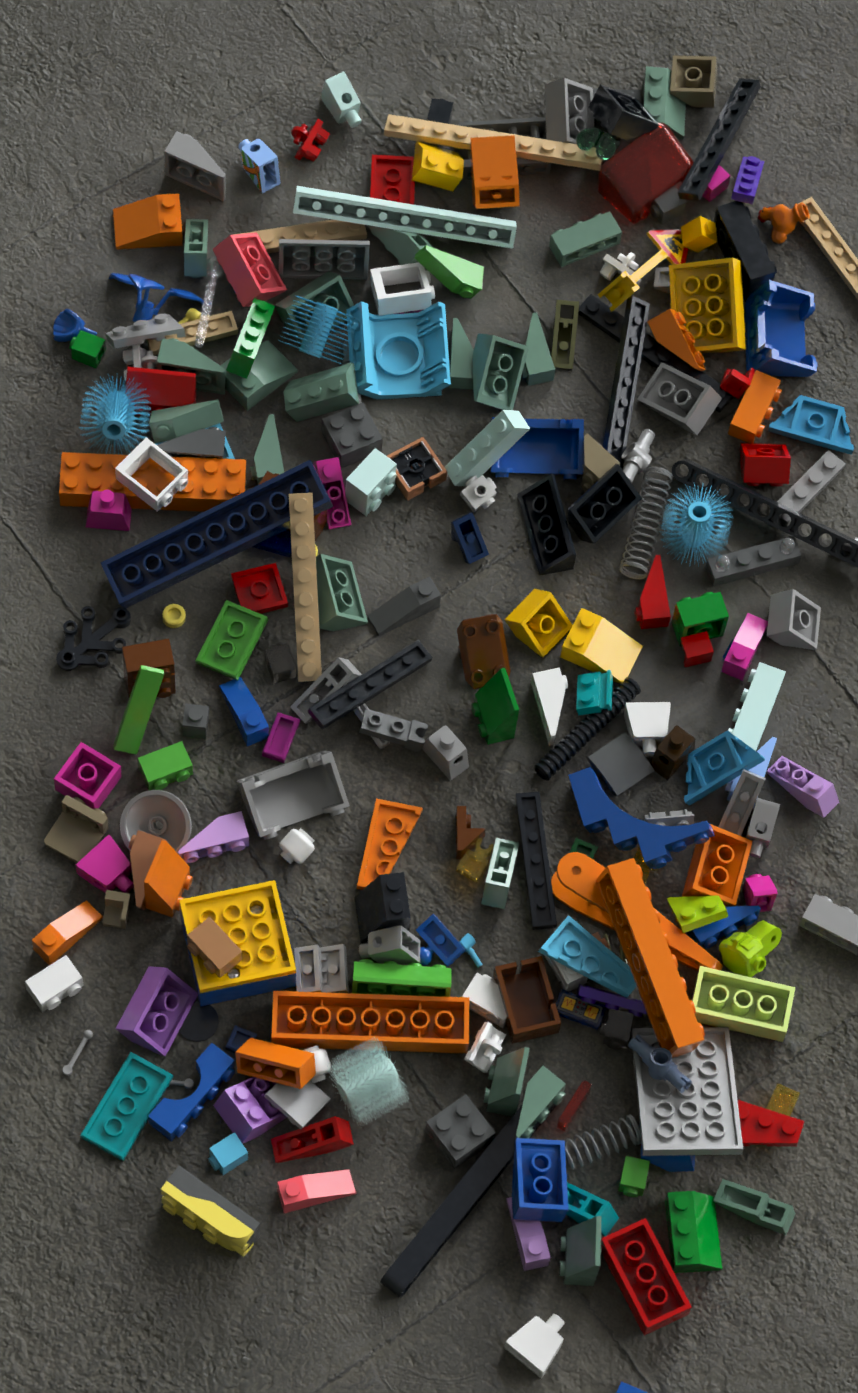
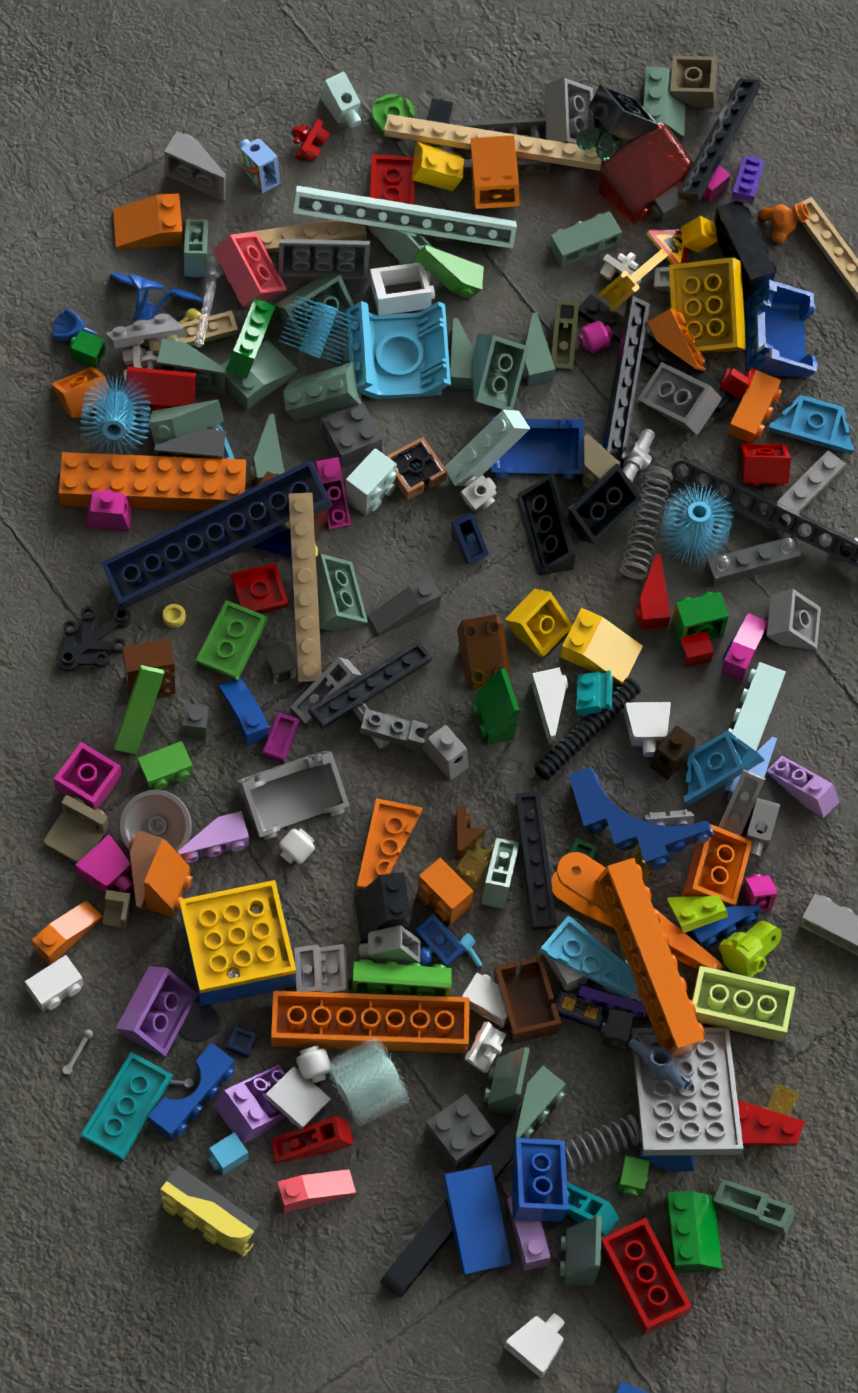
(72, 389): none -> orange slope
(136, 459): white window -> none
(214, 947): medium nougat brick -> none
(275, 1063): orange brick -> none
(392, 105): none -> bright green tile
(444, 892): none -> orange brick
(476, 1219): none -> blue tile
(574, 1105): clear red tile -> none
(595, 337): none -> dark pink head
(620, 764): dark grey slope -> none

